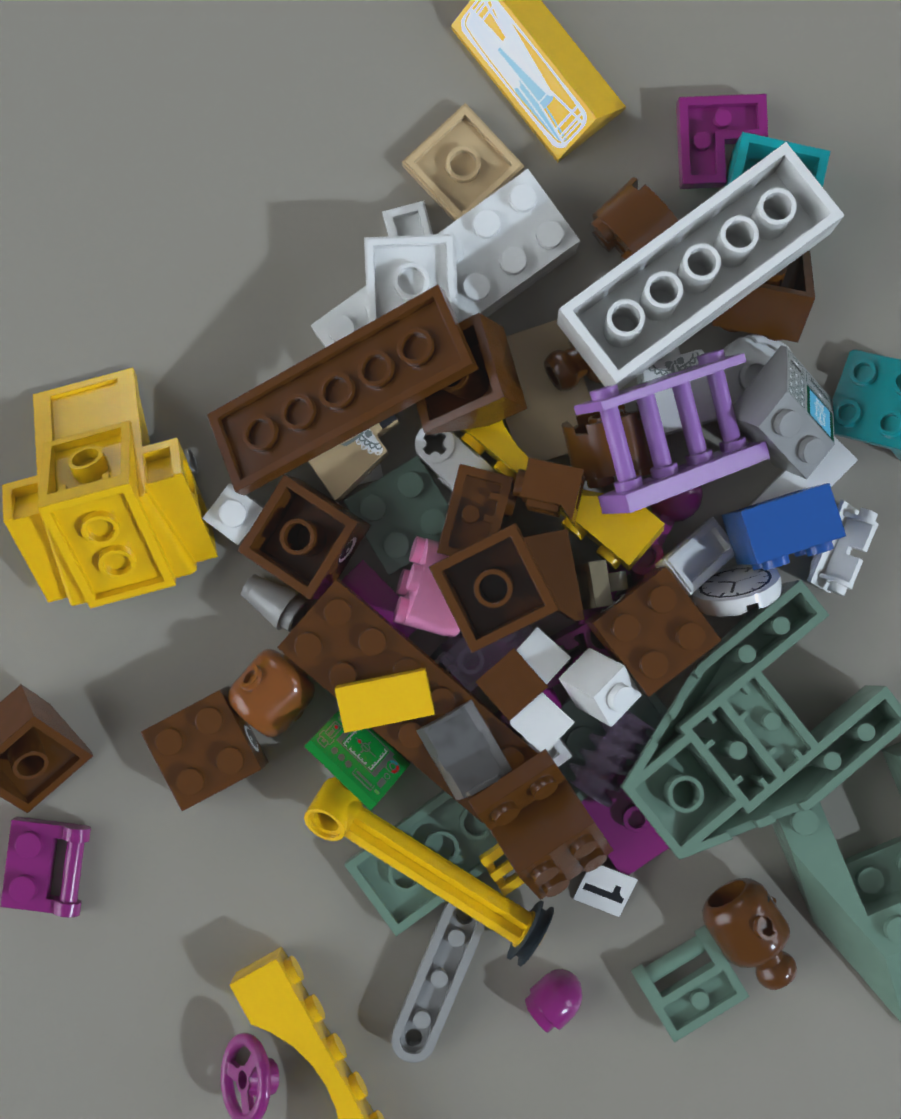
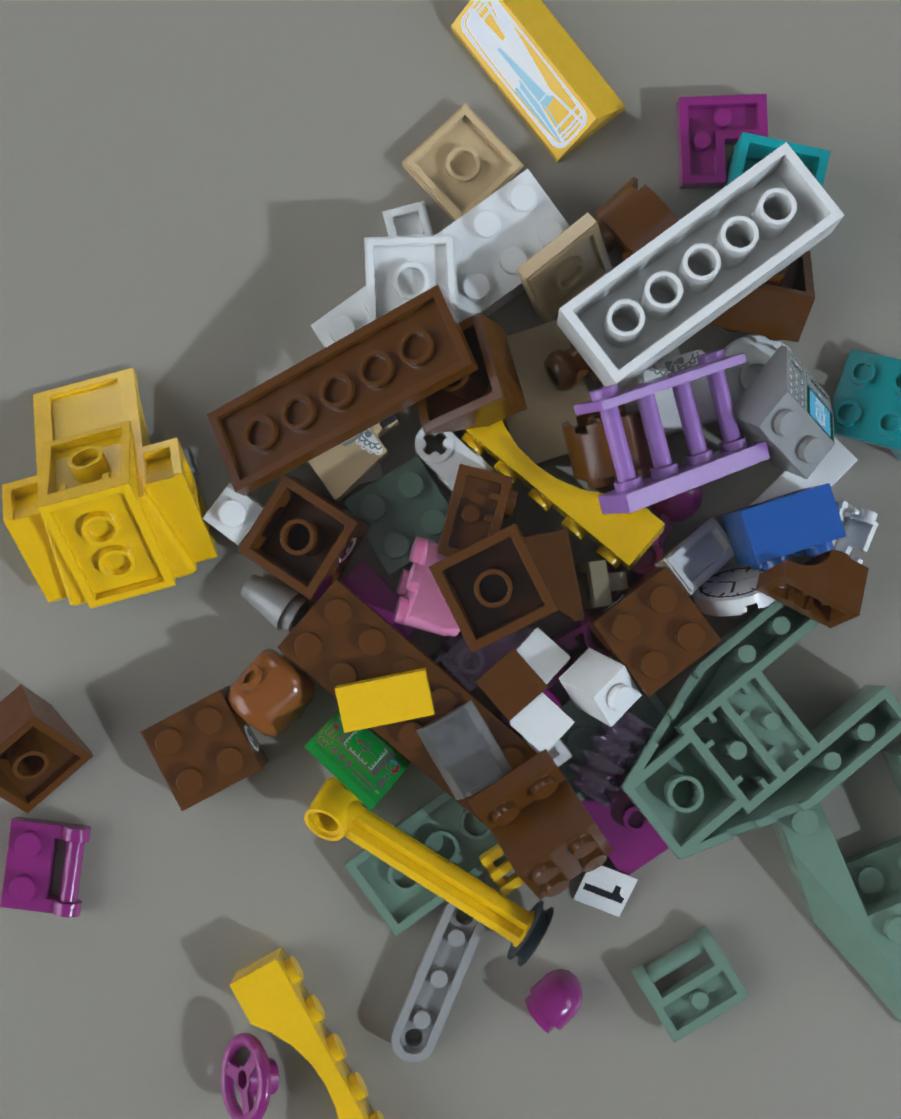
(550, 488): reddish brown window -> none
(565, 267): none -> tan tile
(751, 931): reddish brown piece -> none
(822, 588): none -> reddish brown arch

